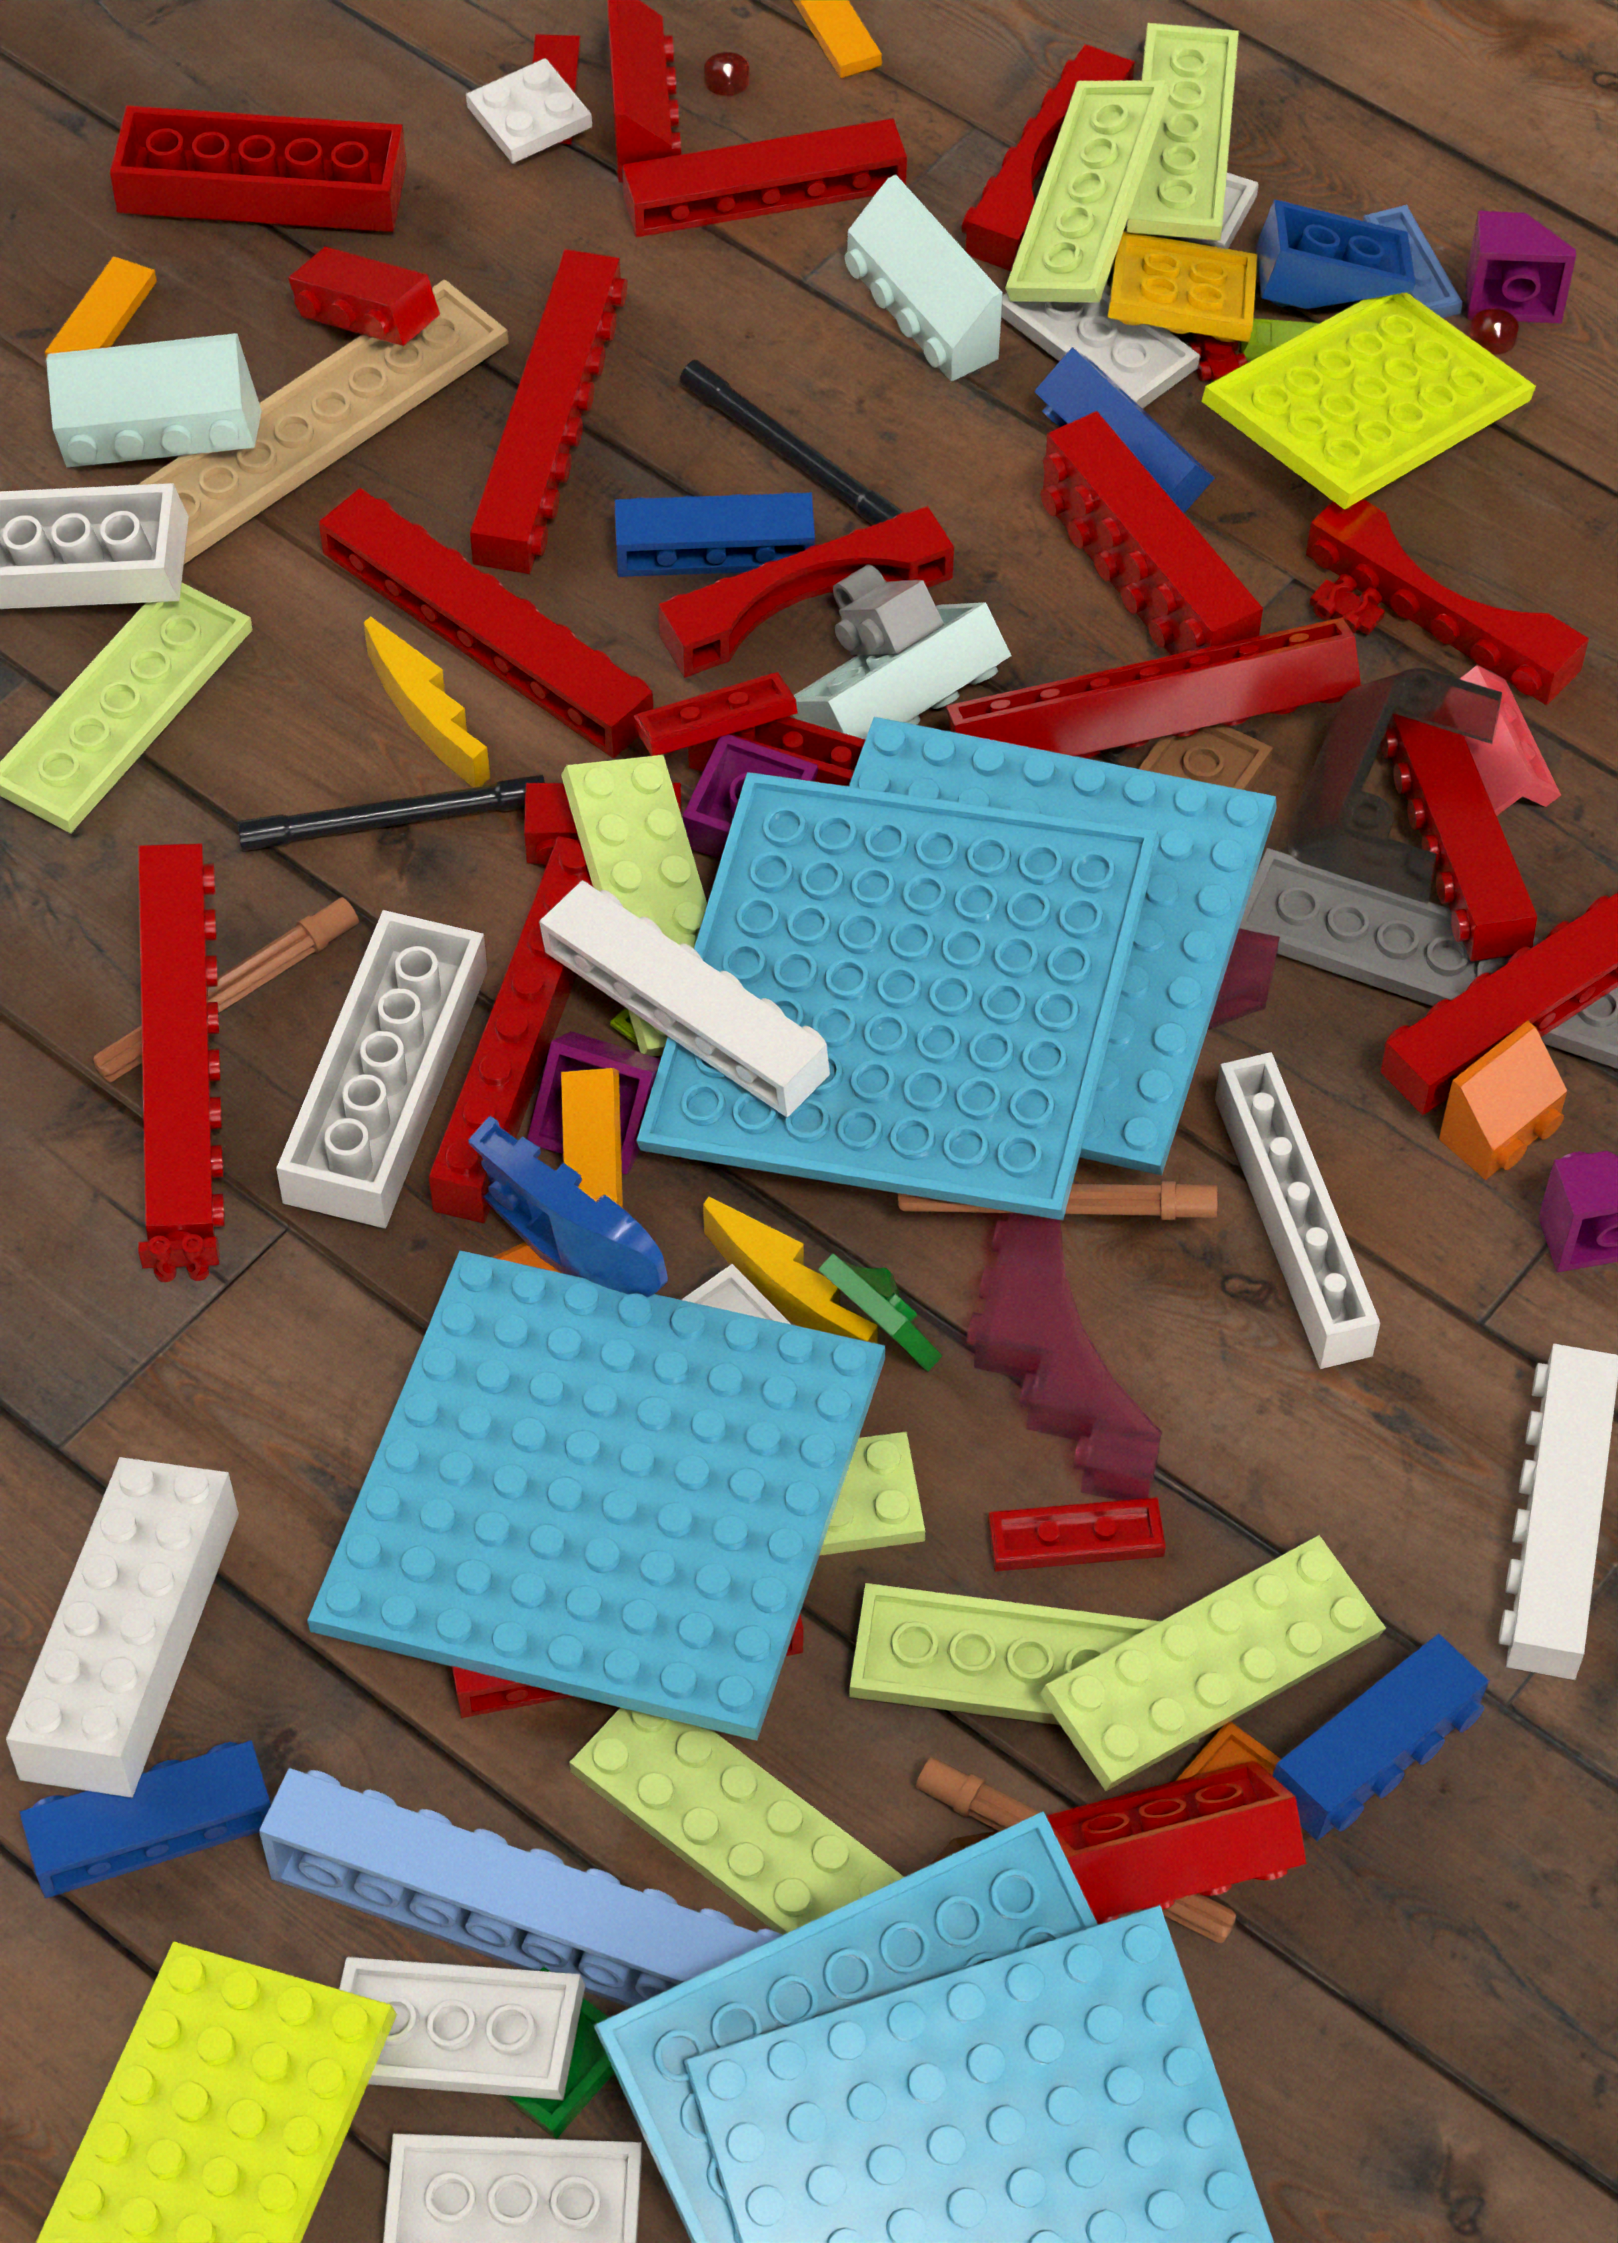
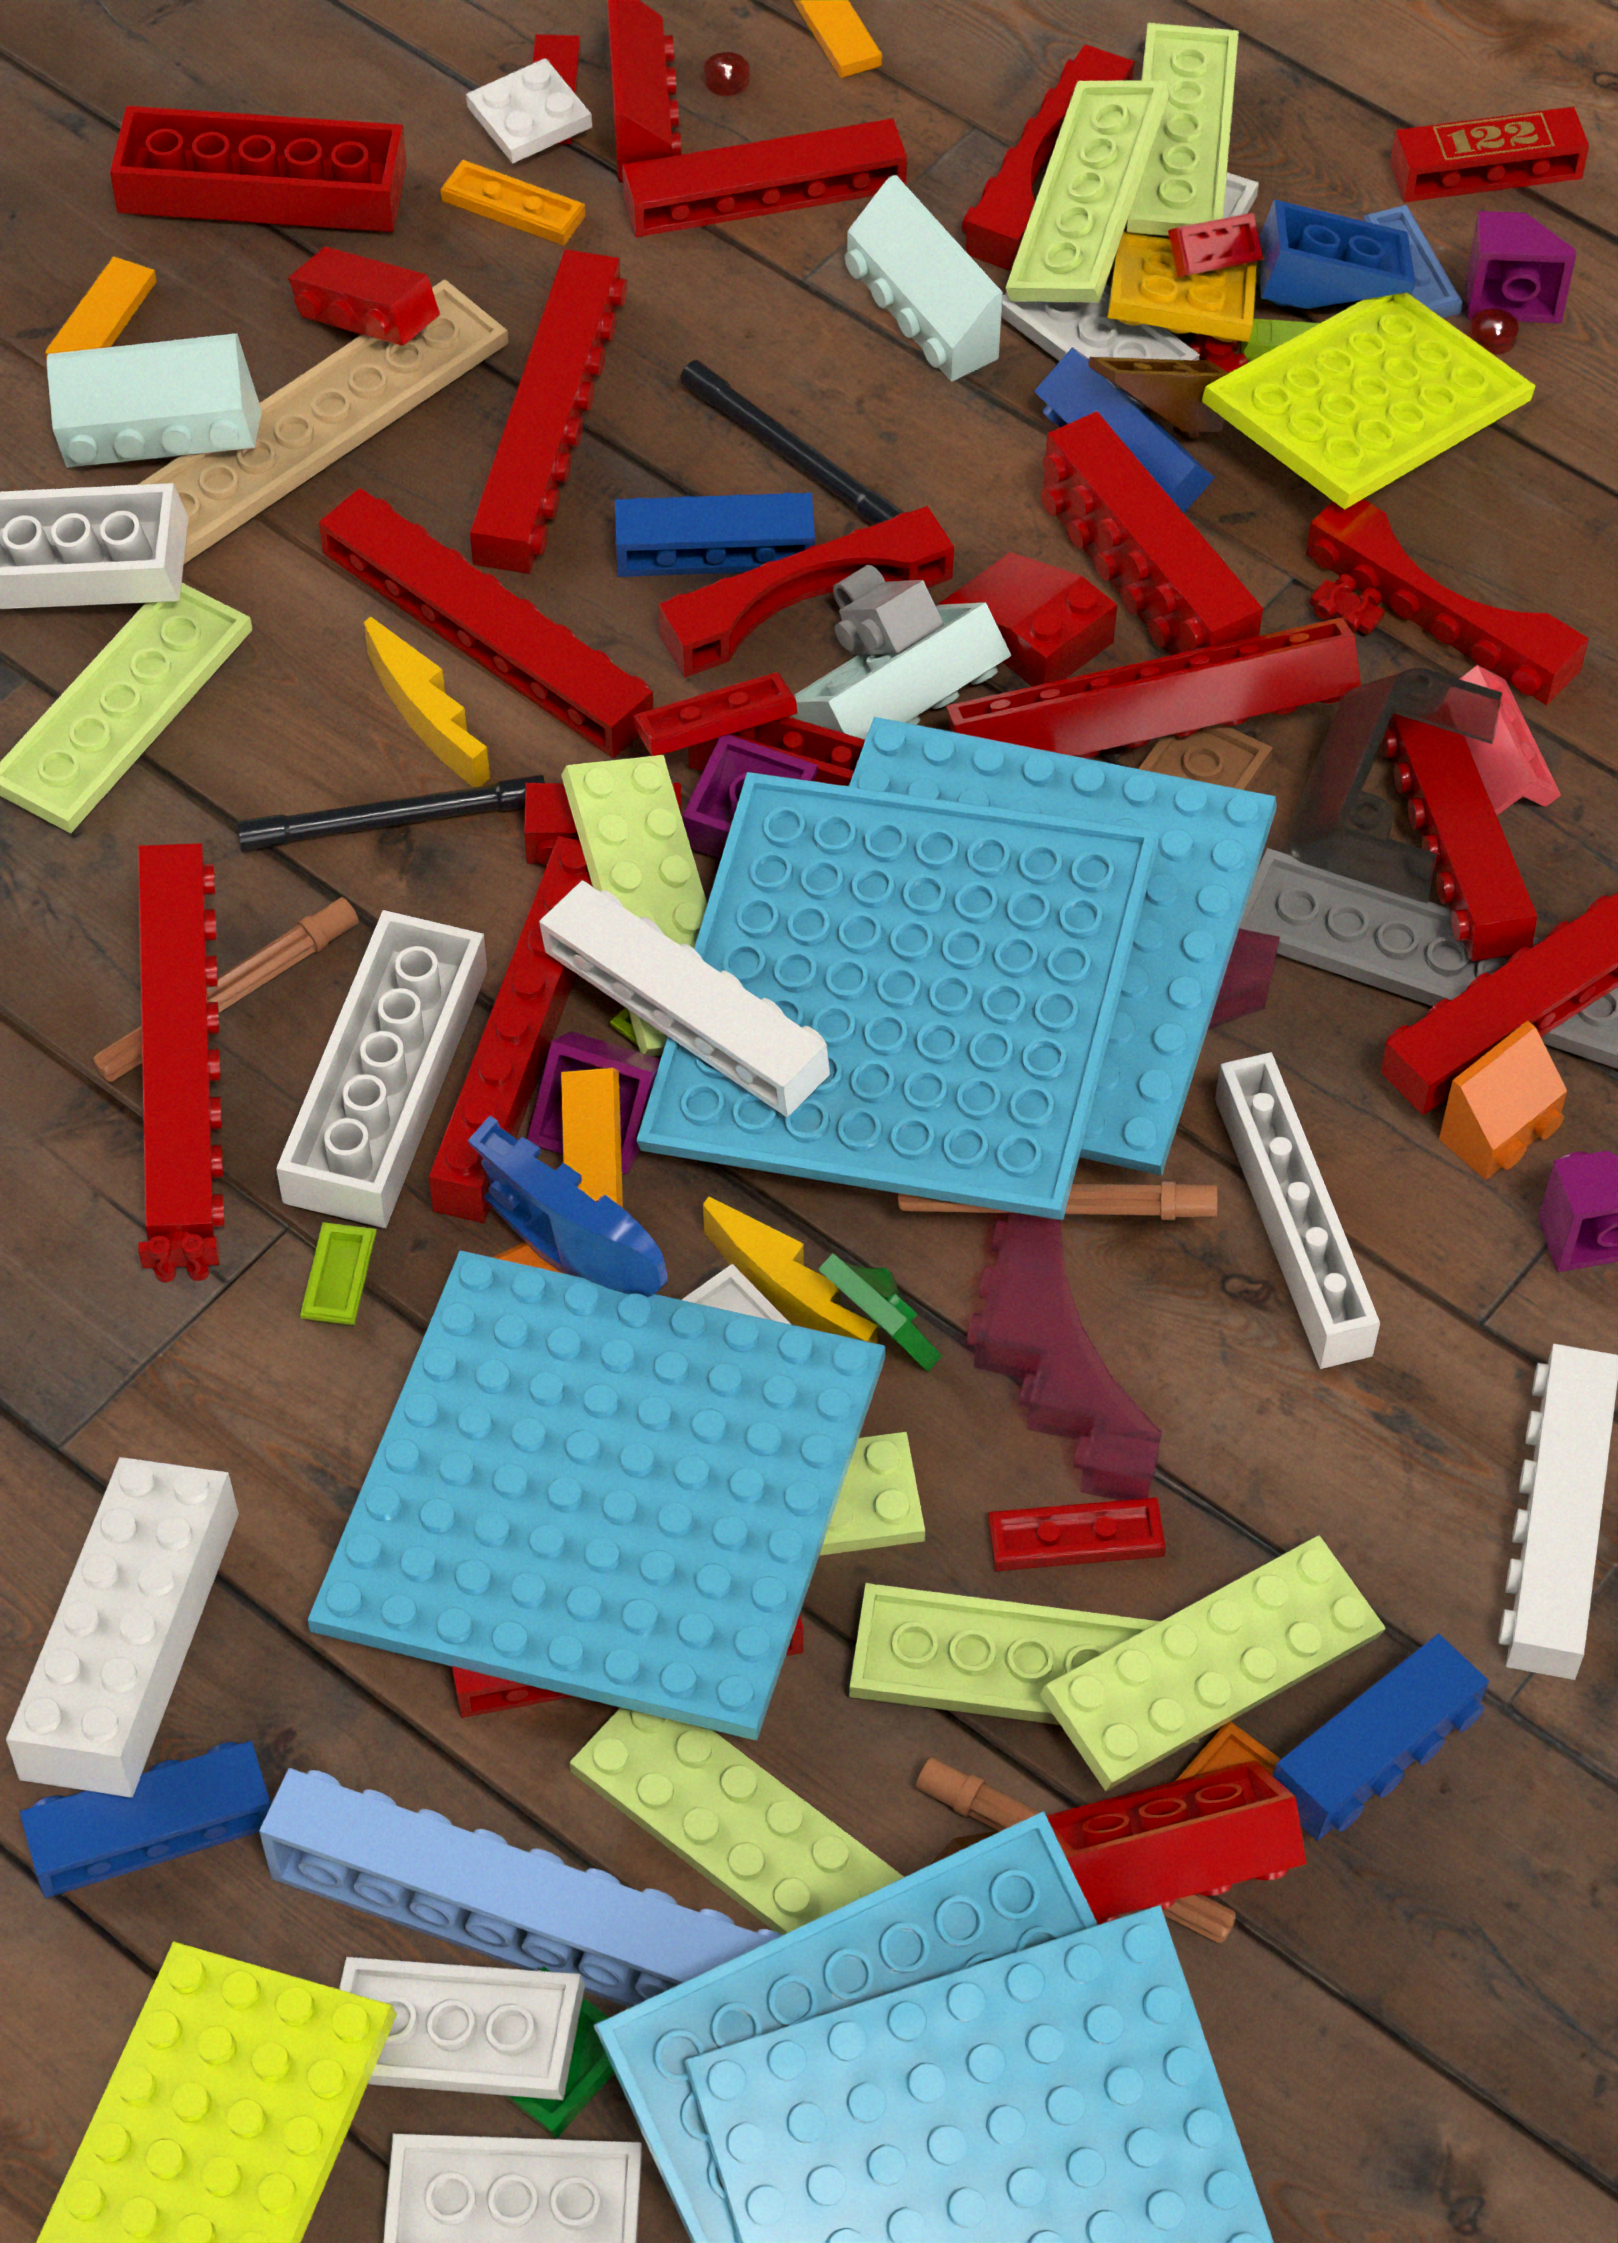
(338, 1274): none -> lime tile
(513, 202): none -> light orange tile
(1044, 615): none -> red slope
(1167, 388): none -> reddish brown slope
(1215, 244): none -> red plate
(1489, 154): none -> red brick

